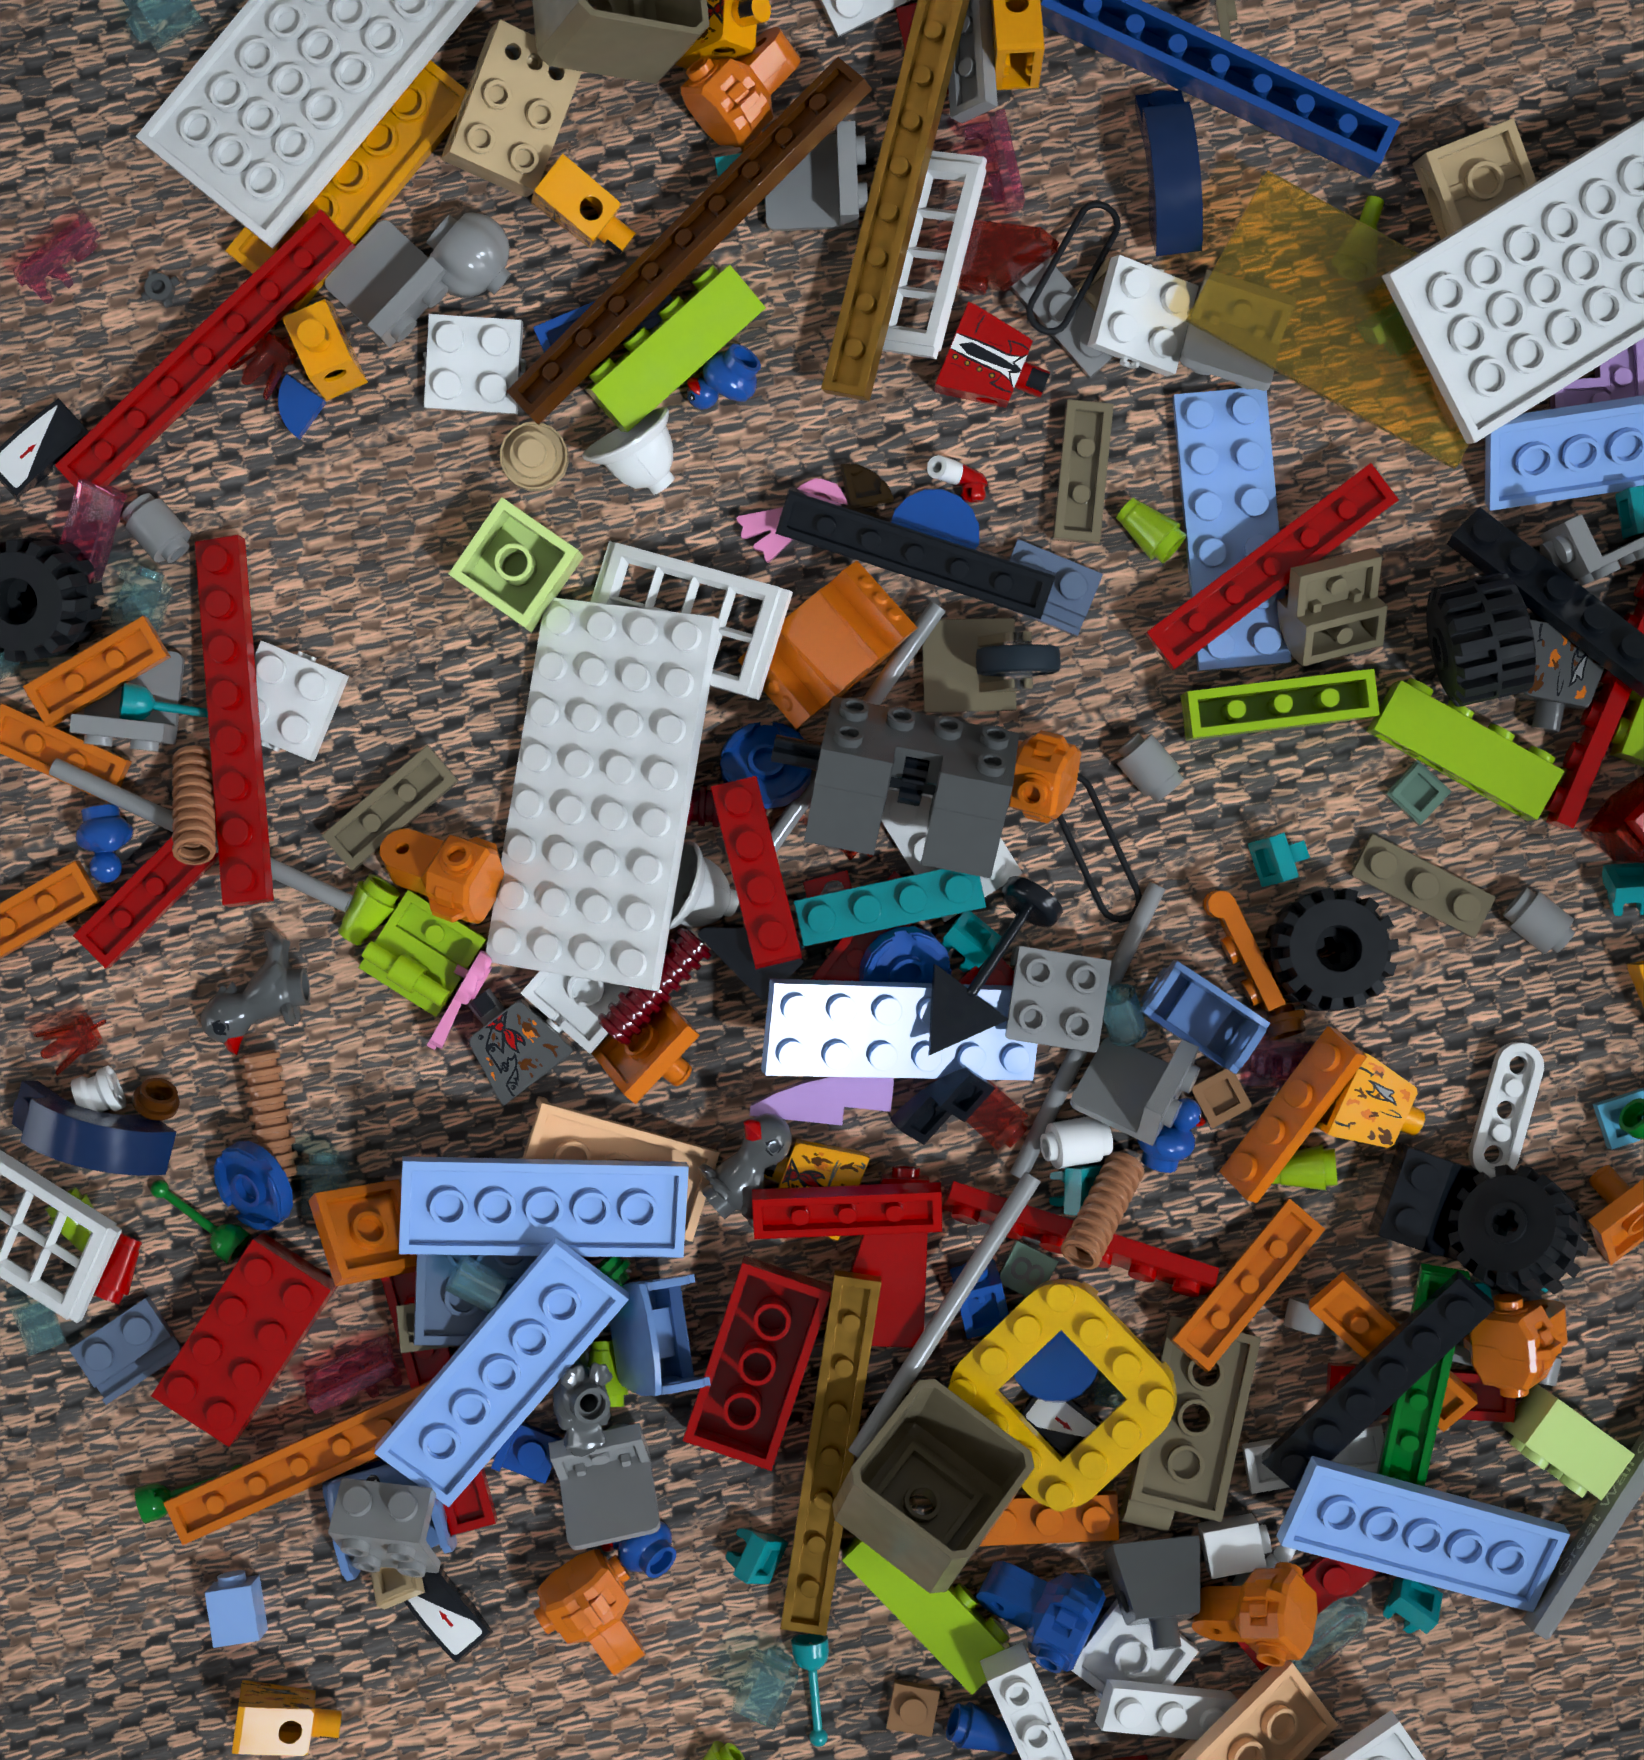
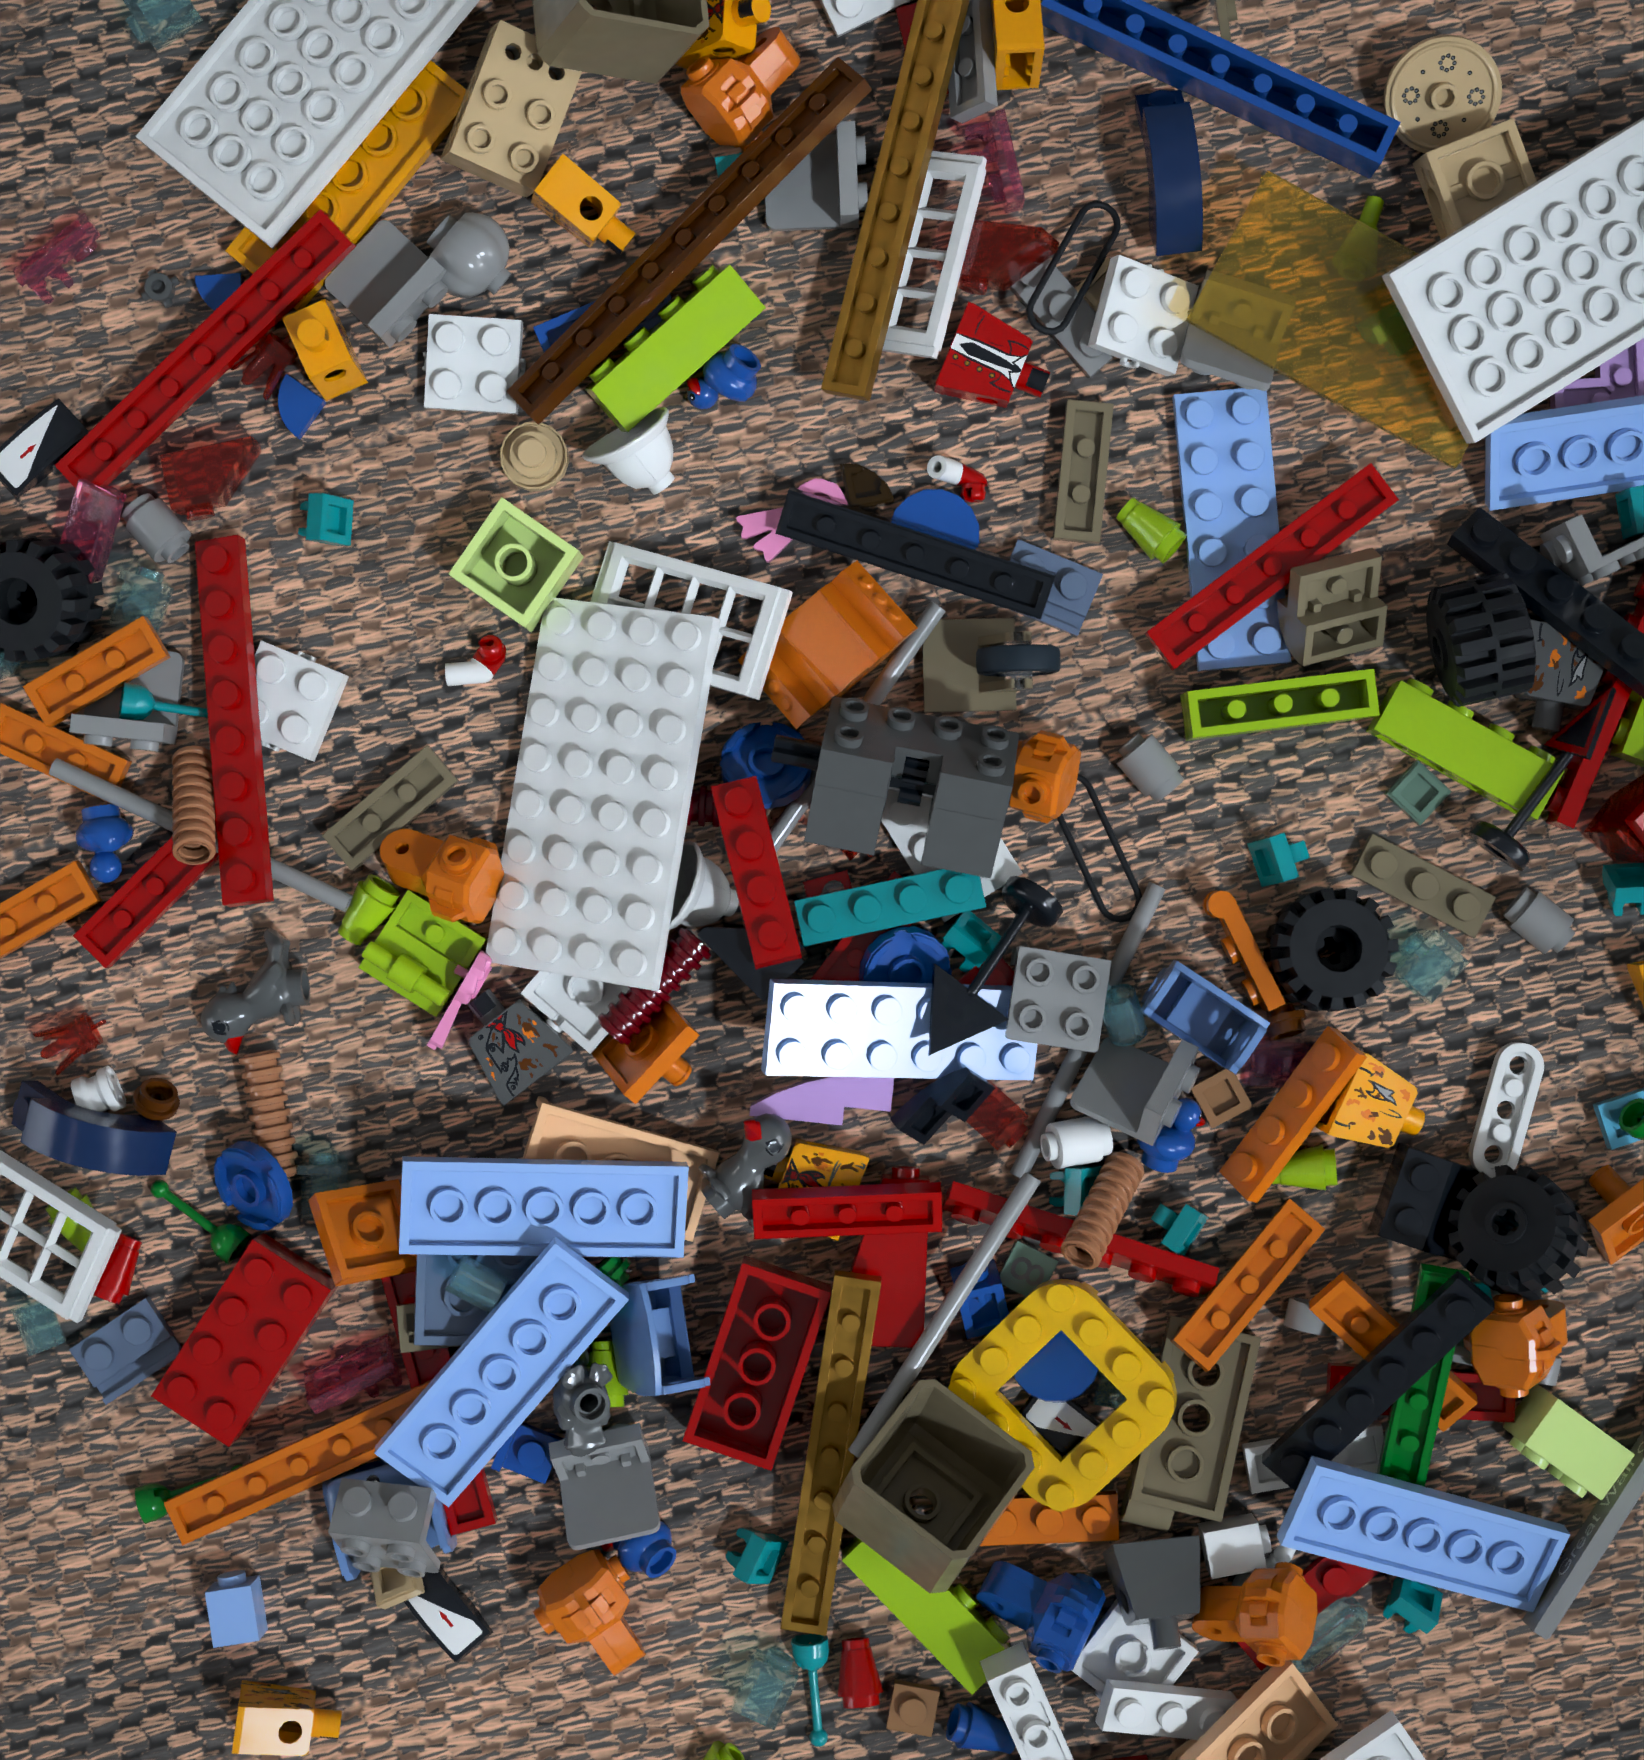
(207, 475): none -> clear red slope
(218, 287): none -> blue tile
(328, 519): none -> teal tile
(482, 665): none -> arm
(858, 1675): none -> red cone
(1181, 1227): none -> teal tile
(1429, 963): none -> clear light blue brick
(1442, 92): none -> tan shield
(1573, 740): none -> black piece

